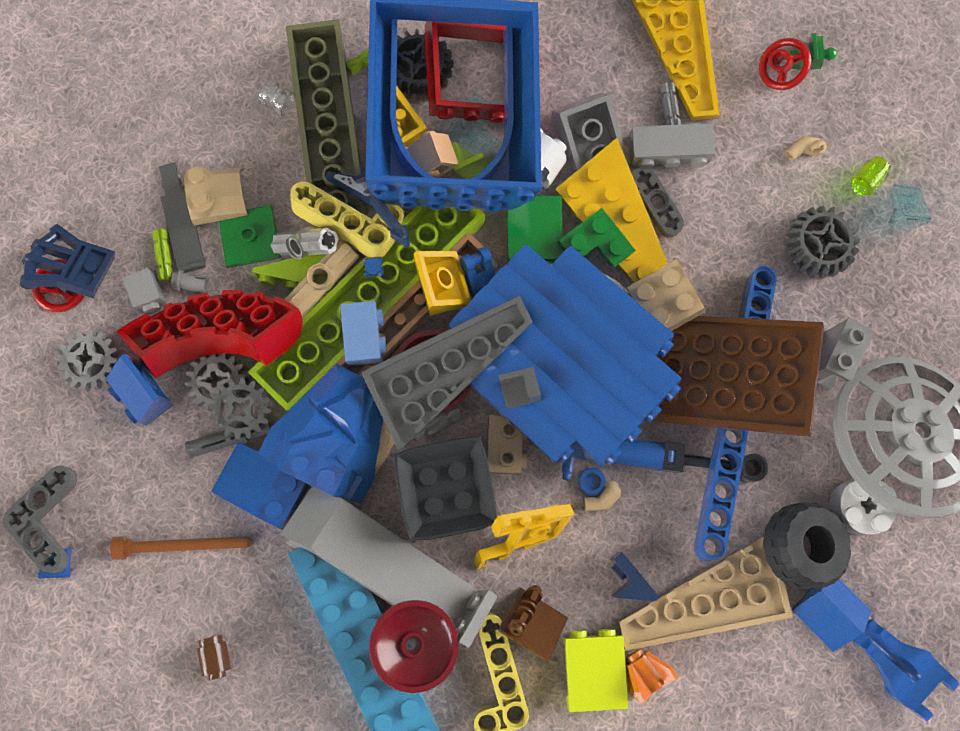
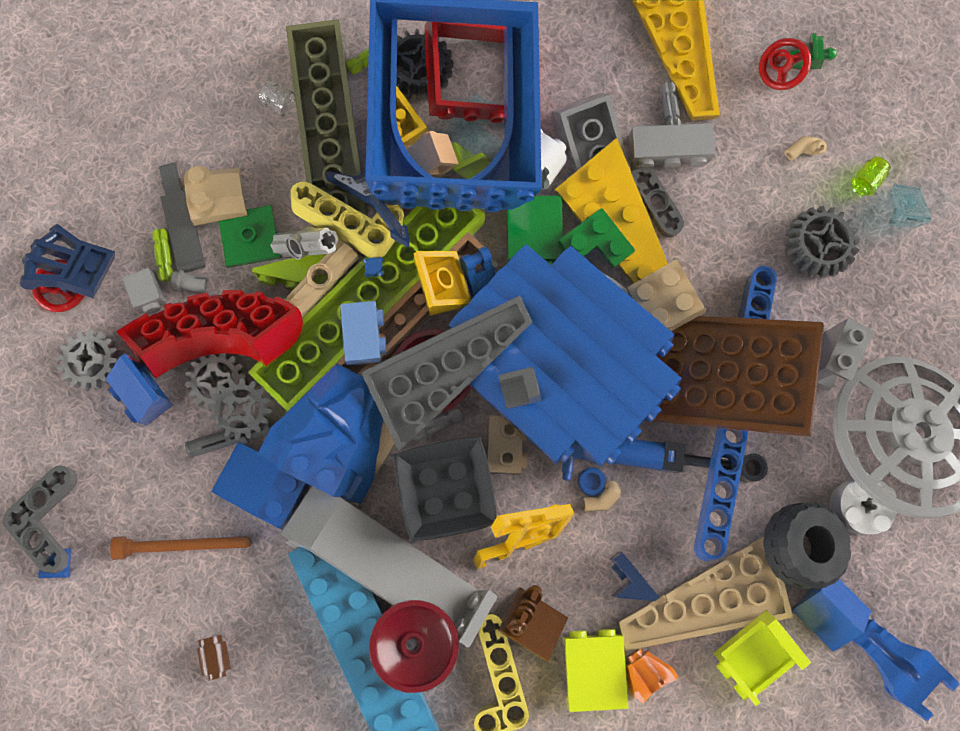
(759, 656): none -> neon yellow panel

